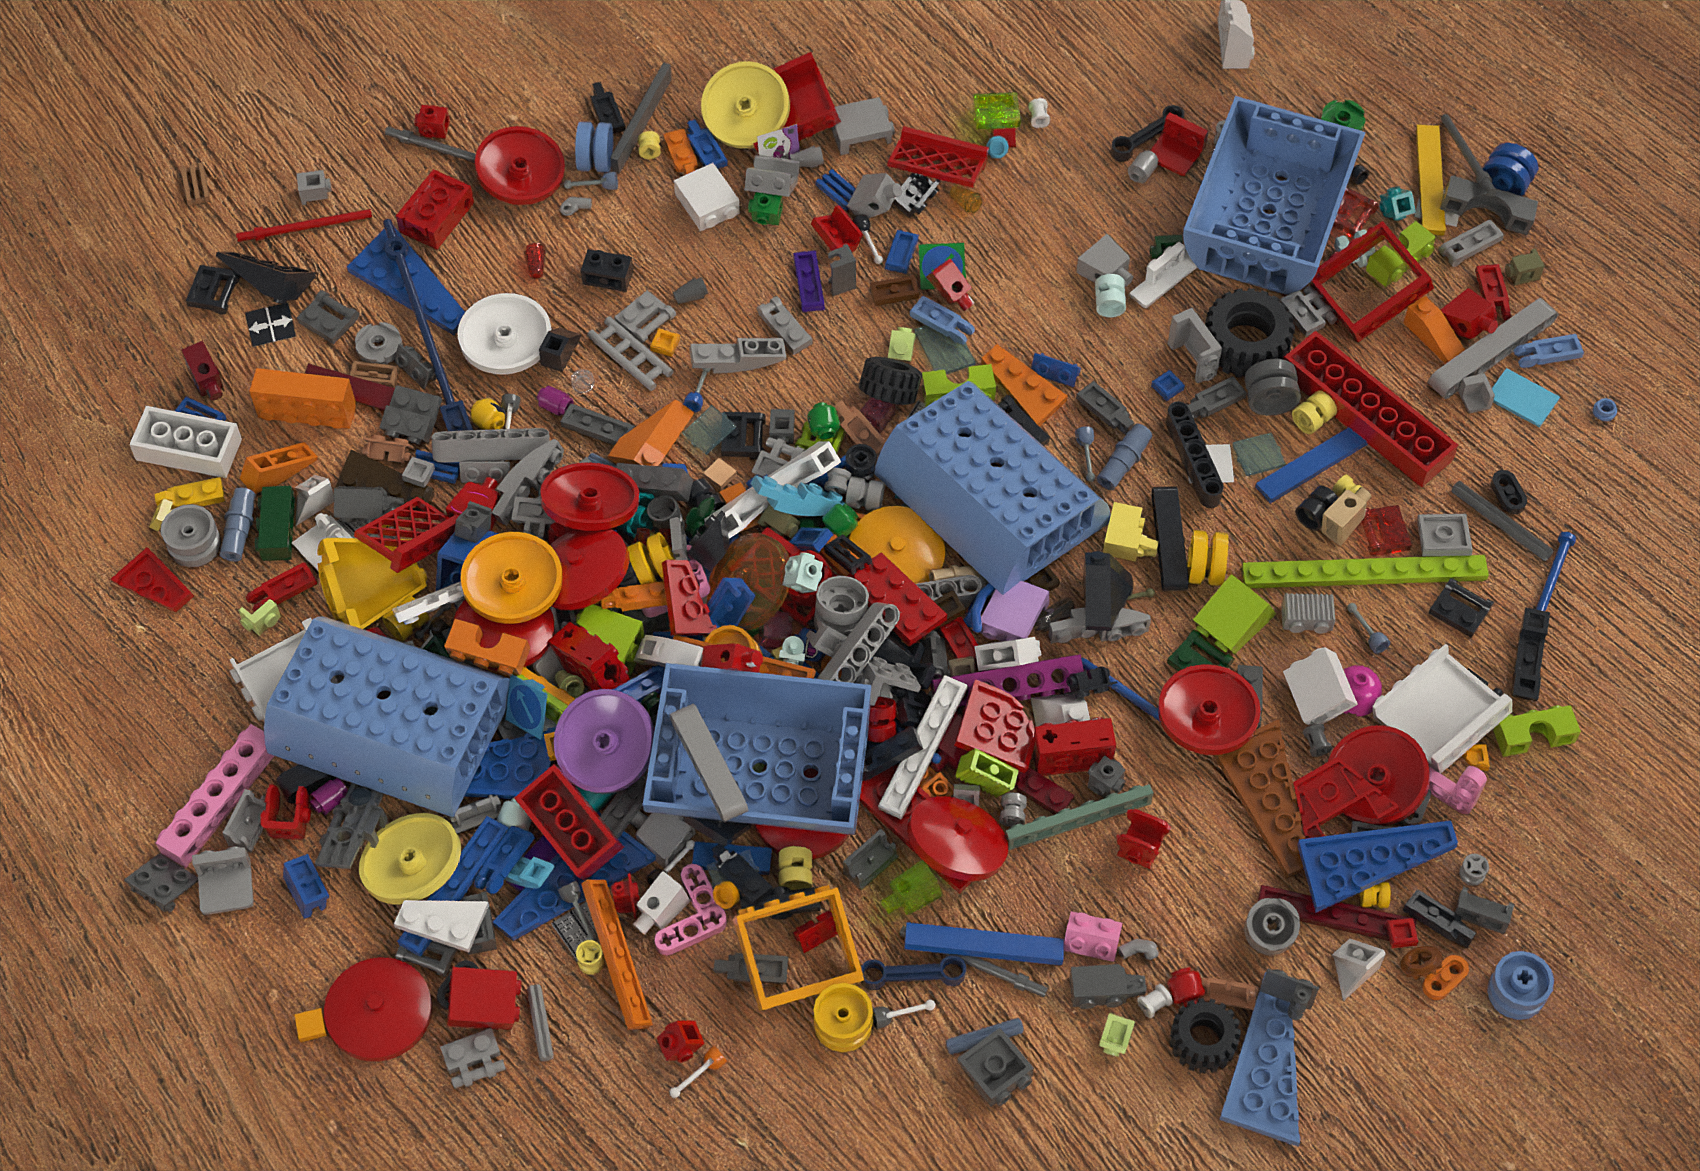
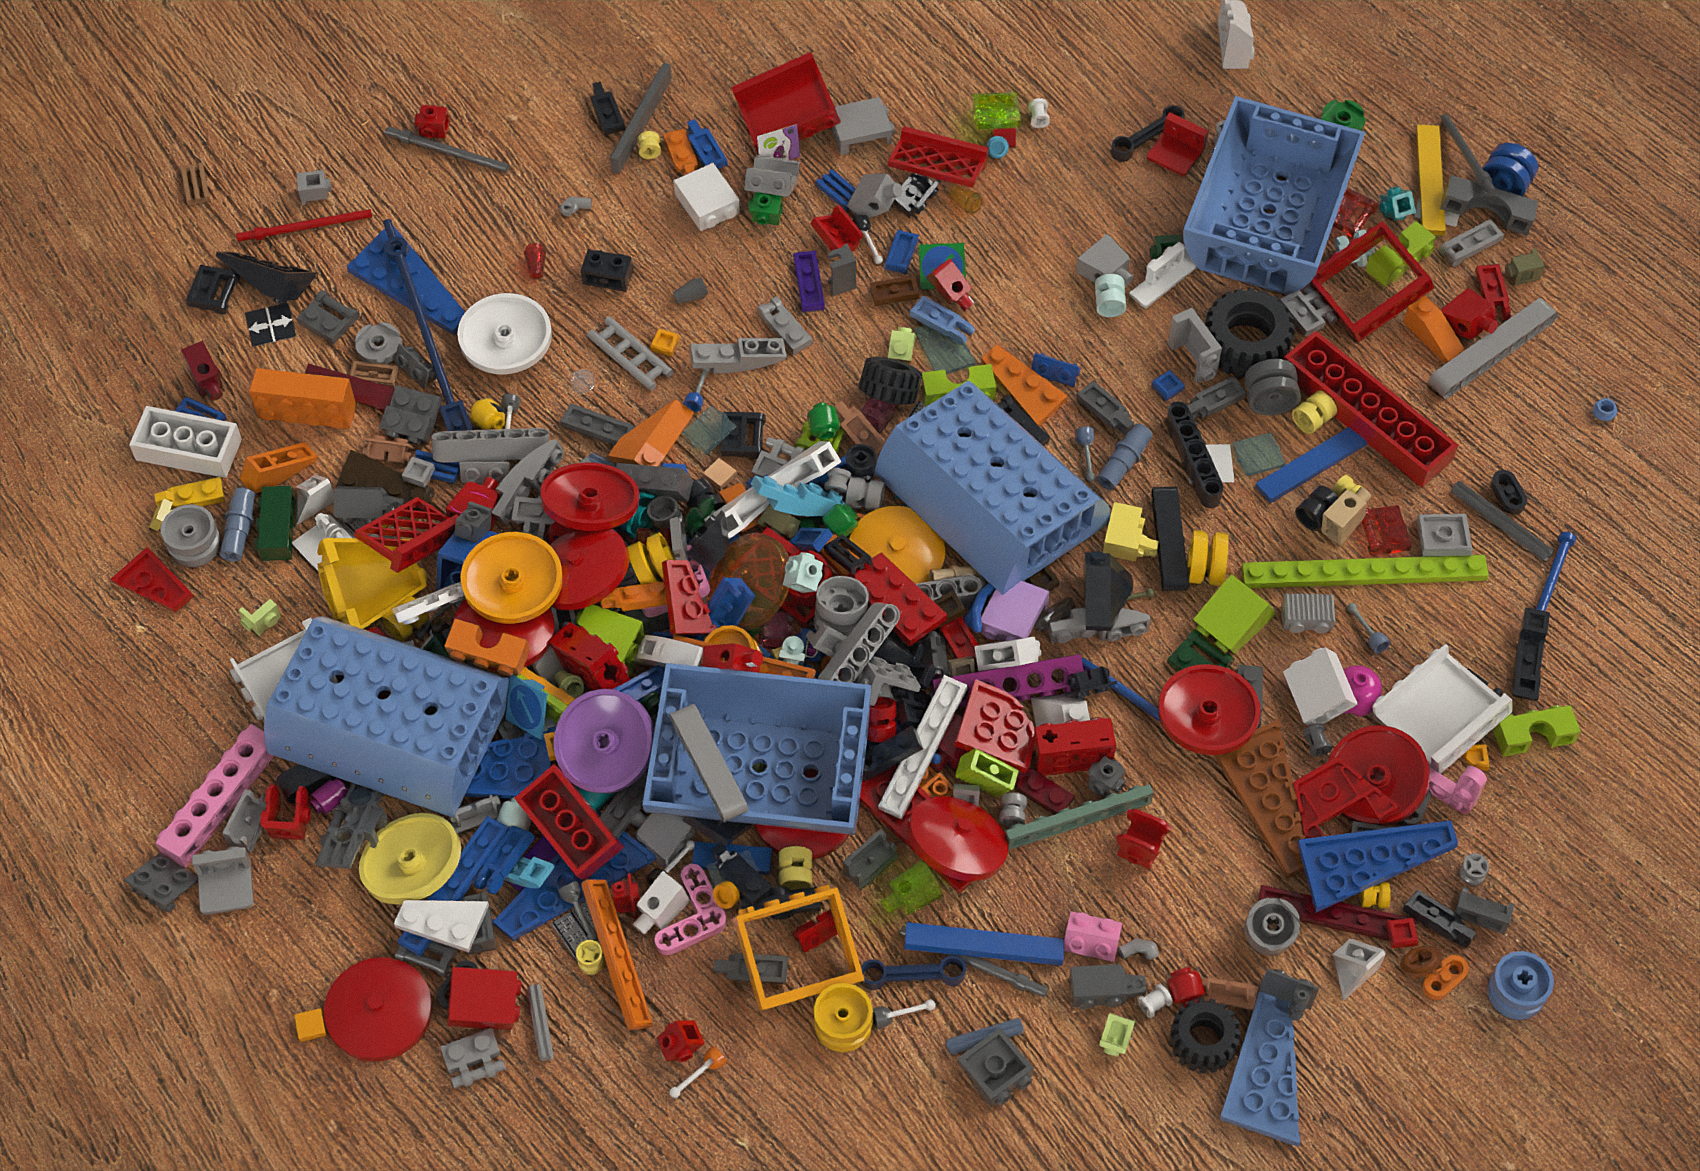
(283, 586): red hinge -> none
(305, 885): blue hinge -> none
(435, 209): red piece -> none
(519, 165): red dish -> none
(554, 400): magenta brick -> none
(558, 348): black slope -> none
(594, 146): medium blue wheel -> none
(608, 181): hinge -> none
(641, 312): light grey plate -> none
(744, 103): light yellow dish -> none
(782, 425): dark grey brick -> none
(809, 157): light grey cone -> none
(1143, 166): light grey brick -> none
(1359, 174): black hinge -> none
(1457, 613): black plate -> none
(1476, 393): light grey panel -> none
(1523, 397): medium azure piece -> none
(1549, 350): medium blue hinge -> none

